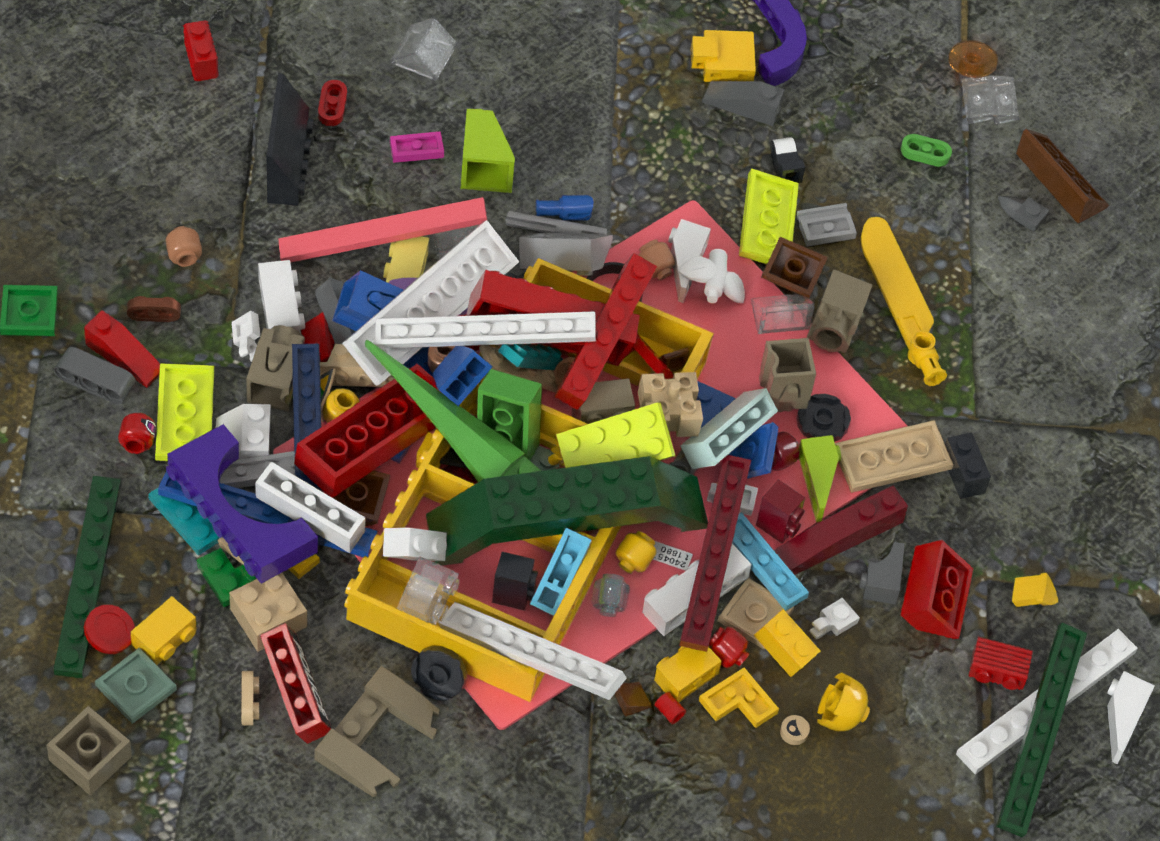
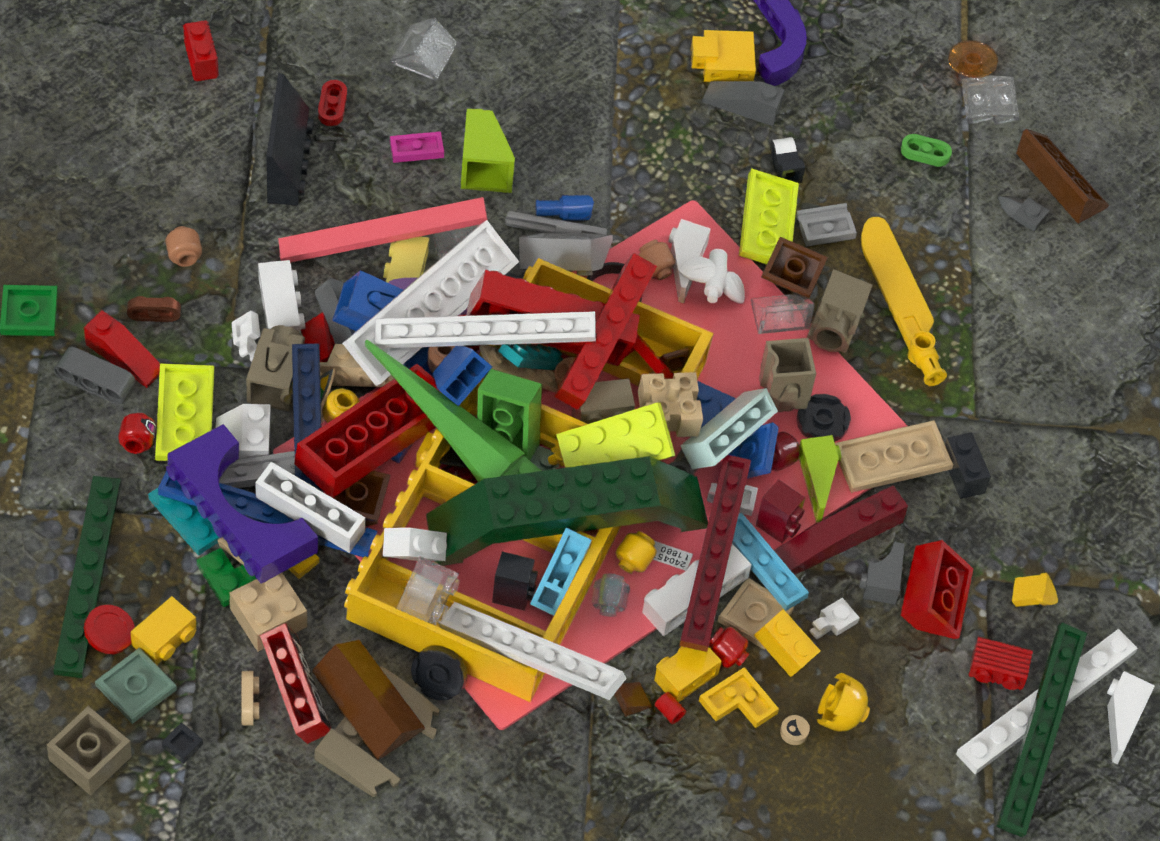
(182, 743): none -> black plate
(367, 698): none -> reddish brown slope

